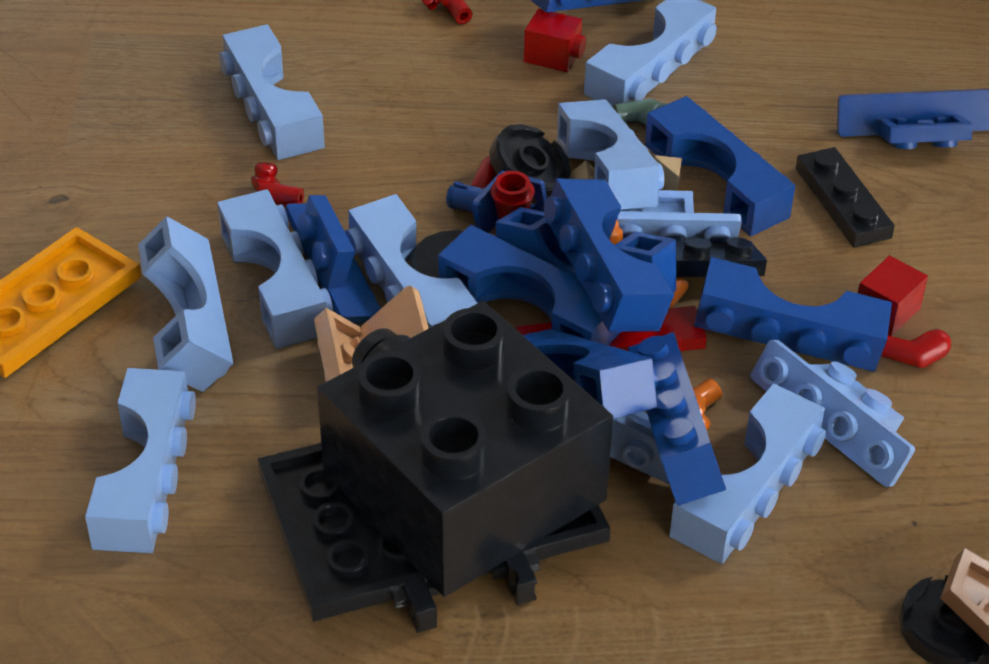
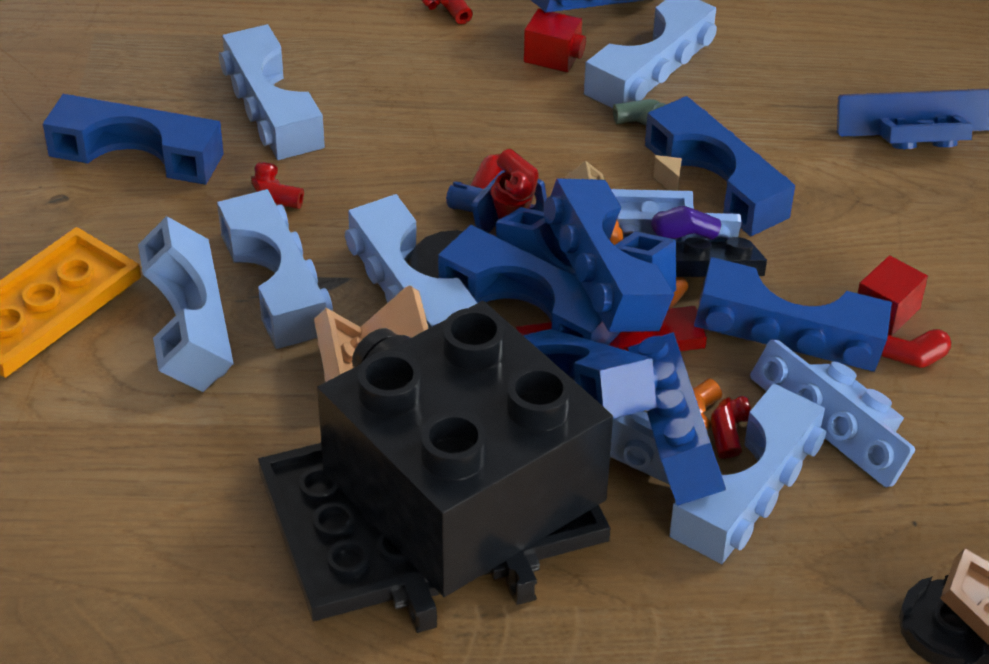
(88, 127): none -> blue arch
(131, 504): light blue arch -> none
(333, 258): blue bracket -> none
(522, 173): none -> red arm
(526, 151): black tile -> none
(599, 134): light blue arch -> none
(685, 221): none -> dark purple arm
(724, 425): none -> red arm
(844, 197): black plate -> none

